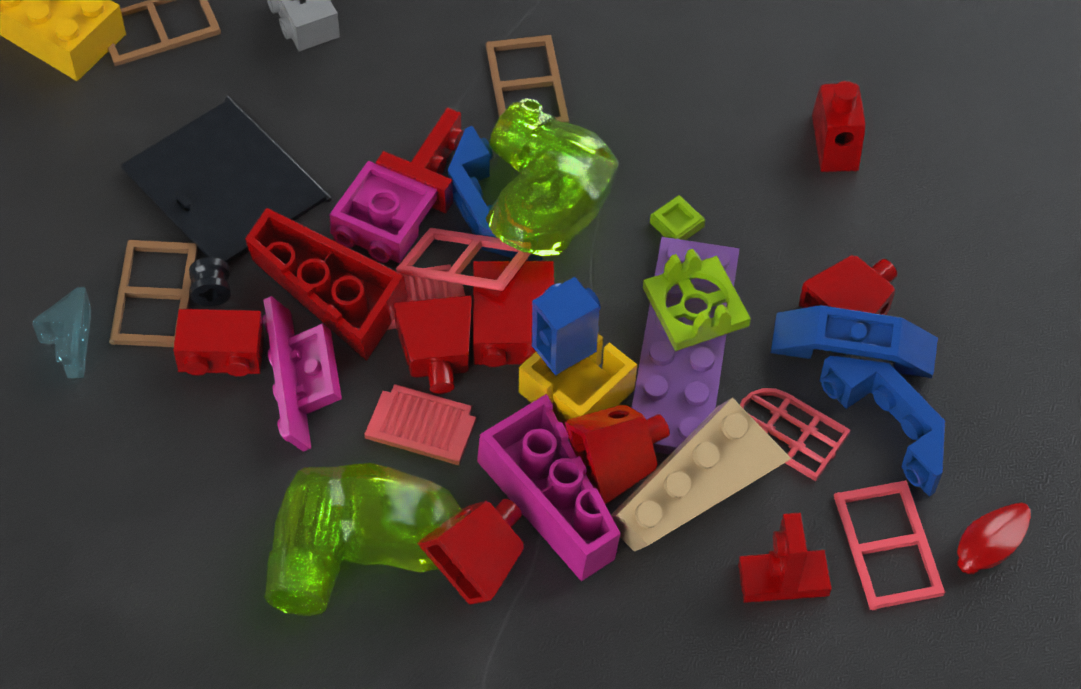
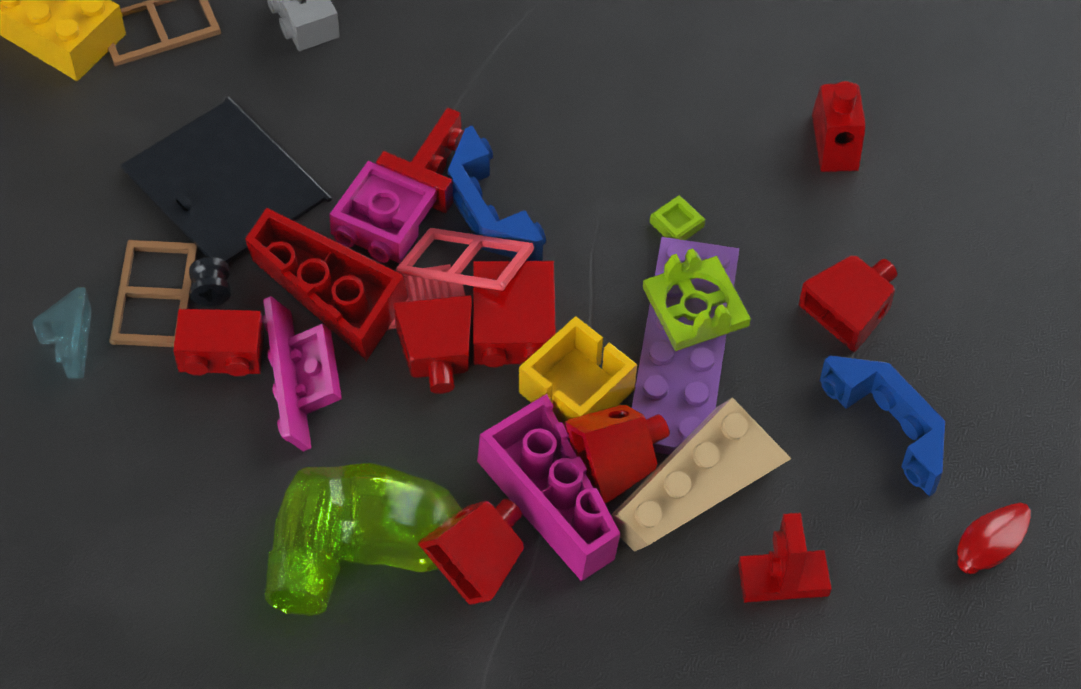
(422, 424): coral window -> none
(528, 83): medium nougat window -> none
(560, 182): clear neon green piece -> none
(565, 324): blue brick -> none
(806, 429): coral window -> none
(855, 334): blue slope -> none
(918, 538): coral window -> none

